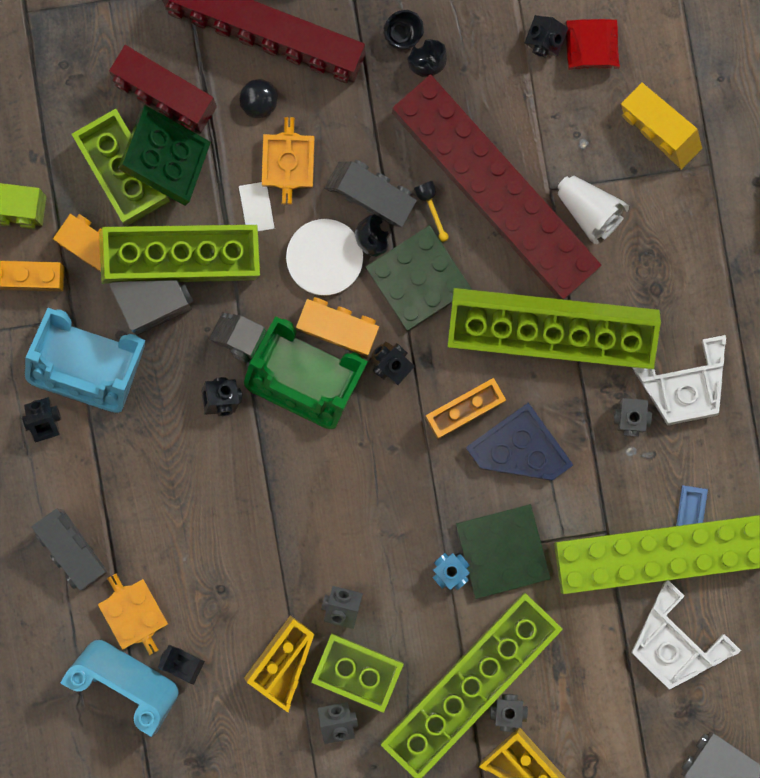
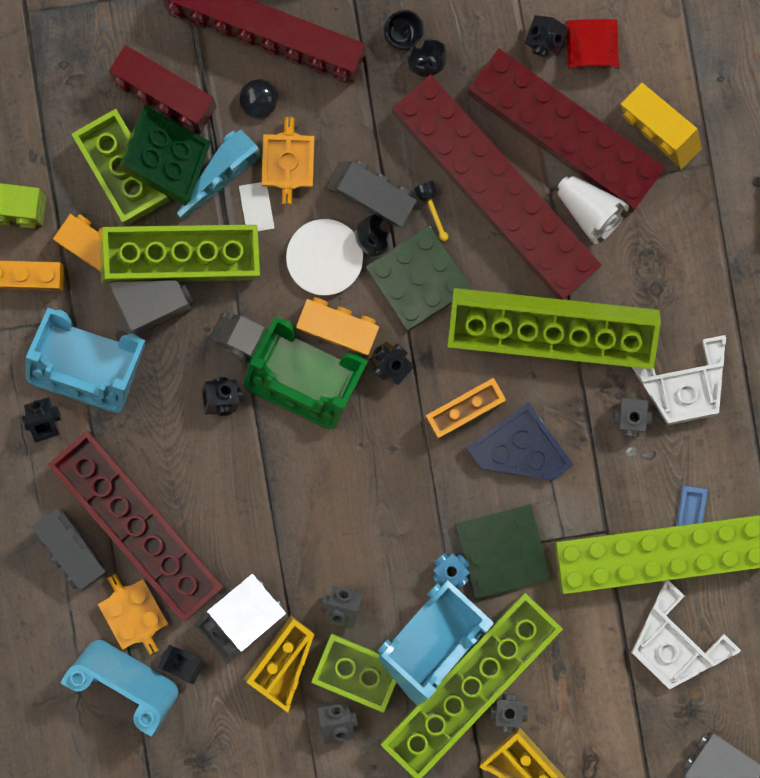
(136, 526): none -> dark red brick
(229, 161): none -> medium azure wedge
(240, 618): none -> slope
(433, 641): none -> medium azure windscreen
(564, 129): none -> dark red brick

